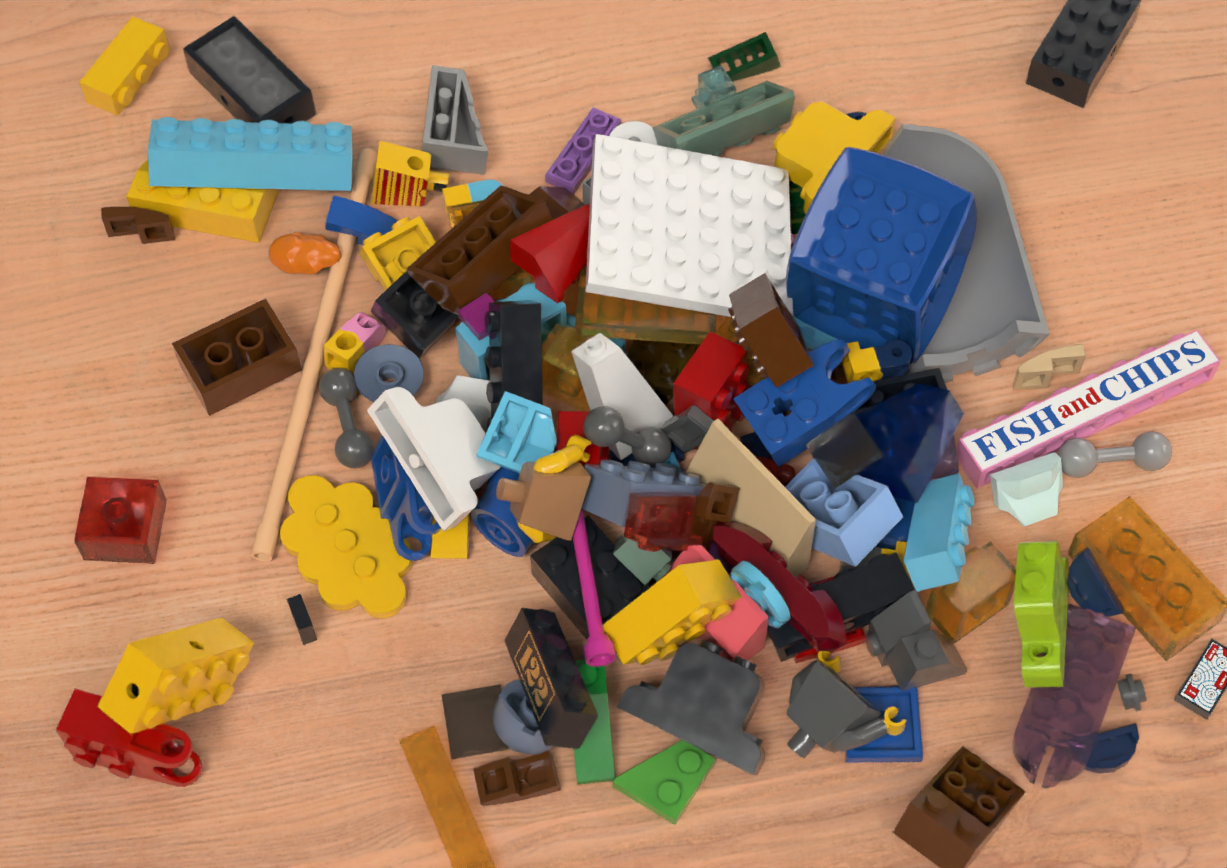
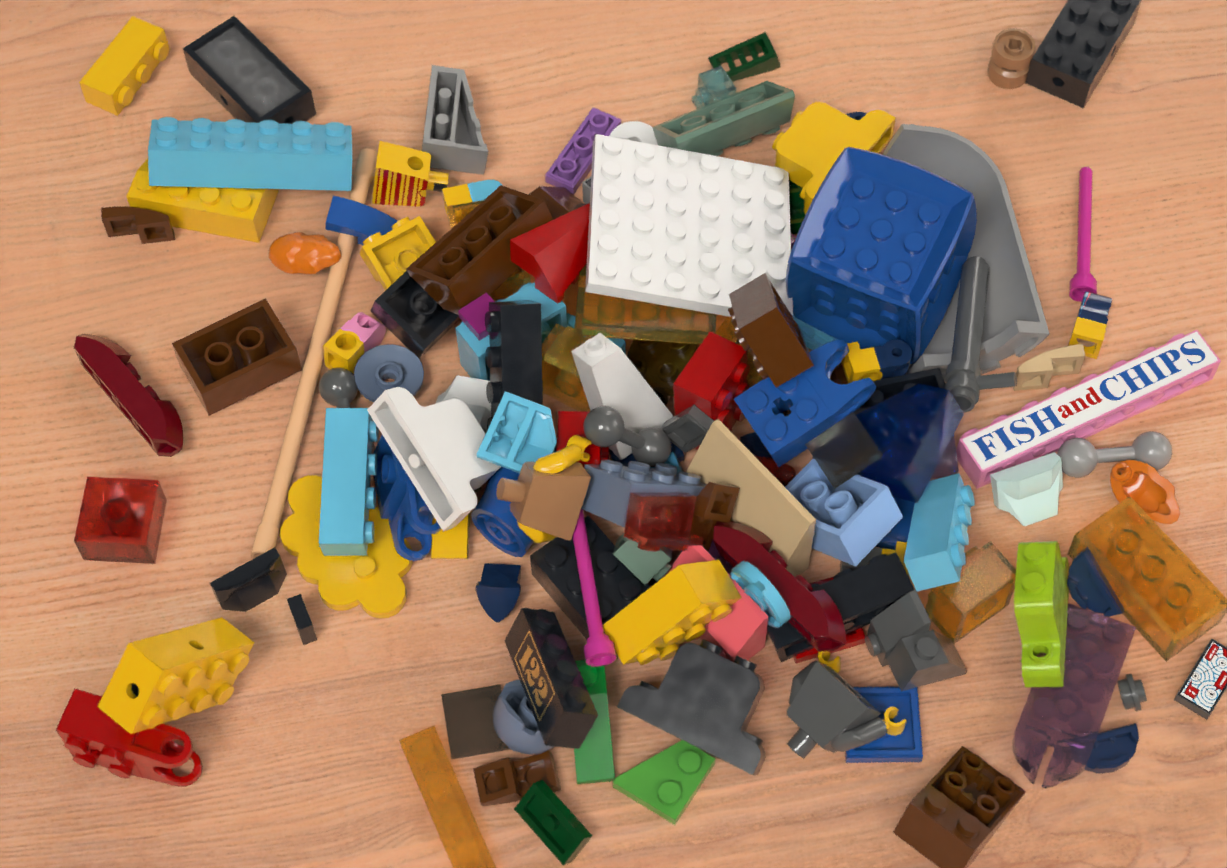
(152, 418): none -> dark red brick
(250, 582): none -> black slope
(346, 482): none -> medium azure brick
(499, 589): none -> dark blue tile
(553, 822): none -> dark green plate
(963, 373): none -> dark grey cylinder
(1011, 58): none -> medium nougat wheel
(1083, 279): none -> dark pink piece
(1091, 322): none -> leg
(1146, 488): none -> orange arm

